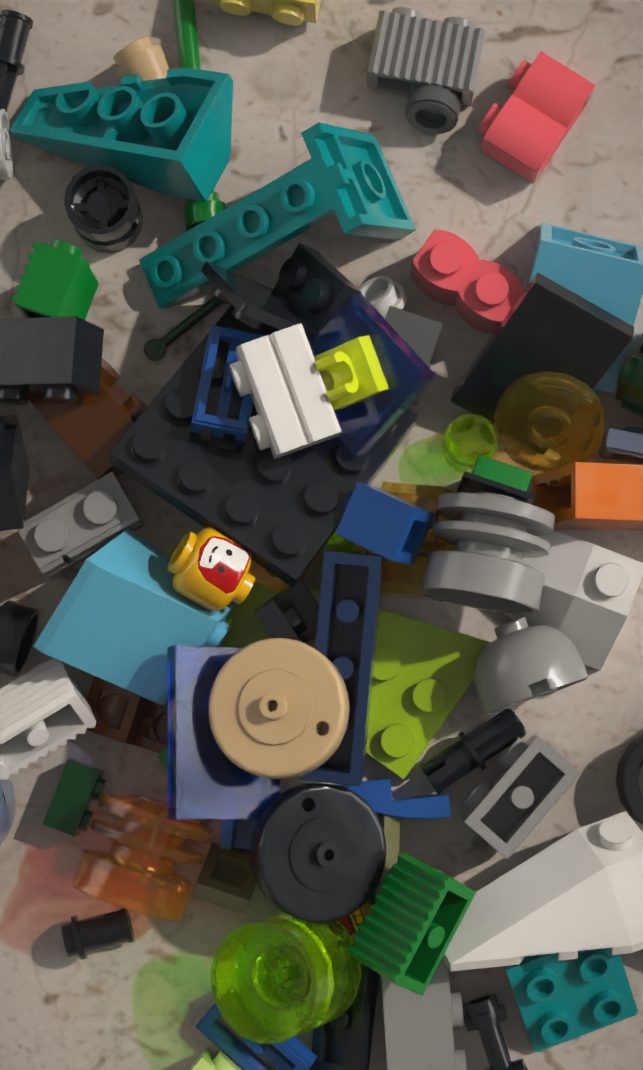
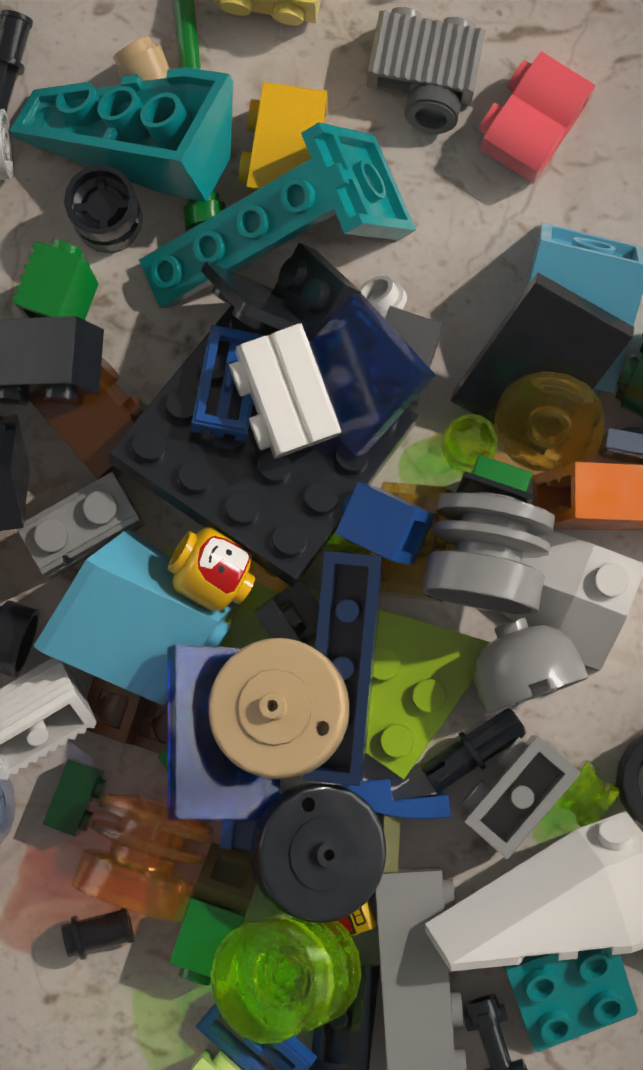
(156, 348): dark green hinge -> none
(200, 936): none -> green brick
(278, 126): none -> yellow brick
(351, 372): neon yellow tile -> none
(411, 923): green brick -> none
(454, 275): coral brick -> none
(588, 795): none -> clear neon green wheel

